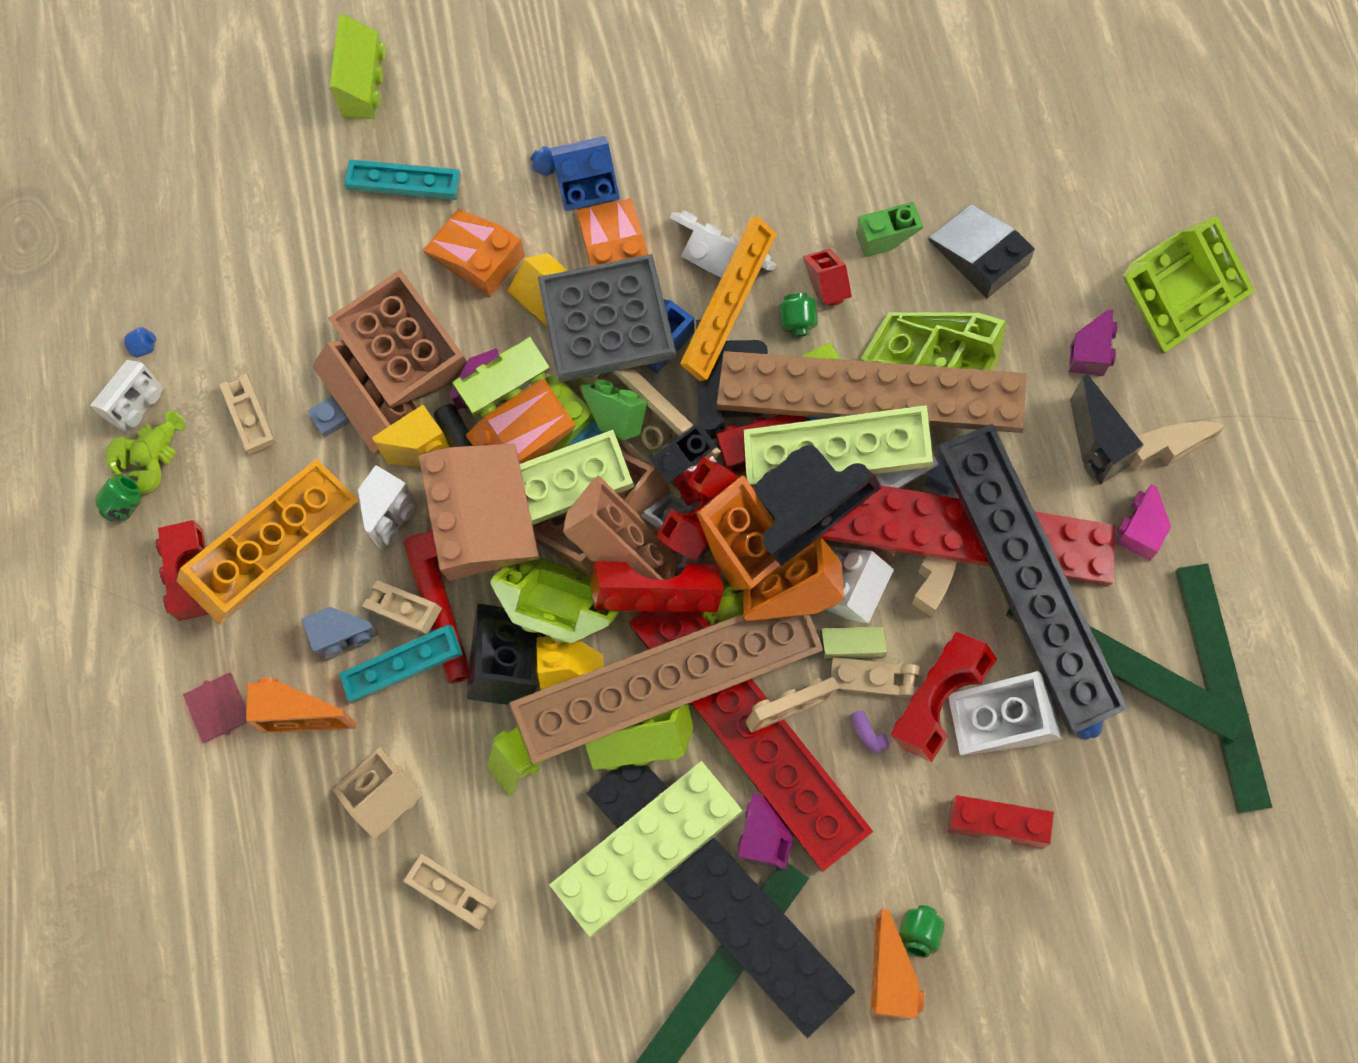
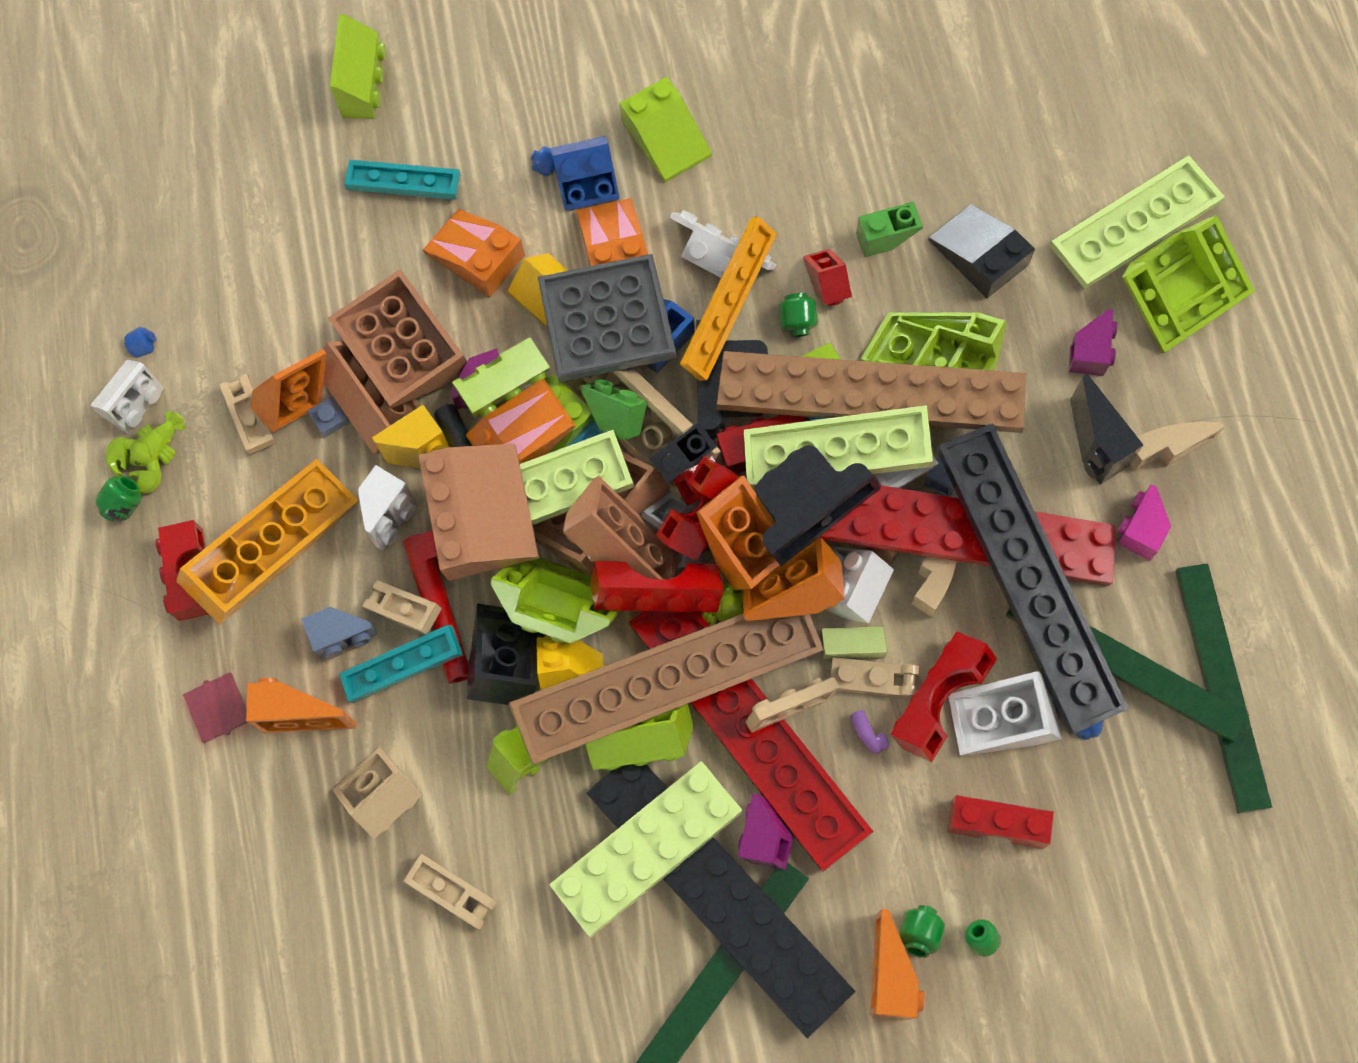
(290, 392): none -> orange slope
(664, 129): none -> lime slope
(982, 937): none -> green piece
(1136, 222): none -> yellowish green plate

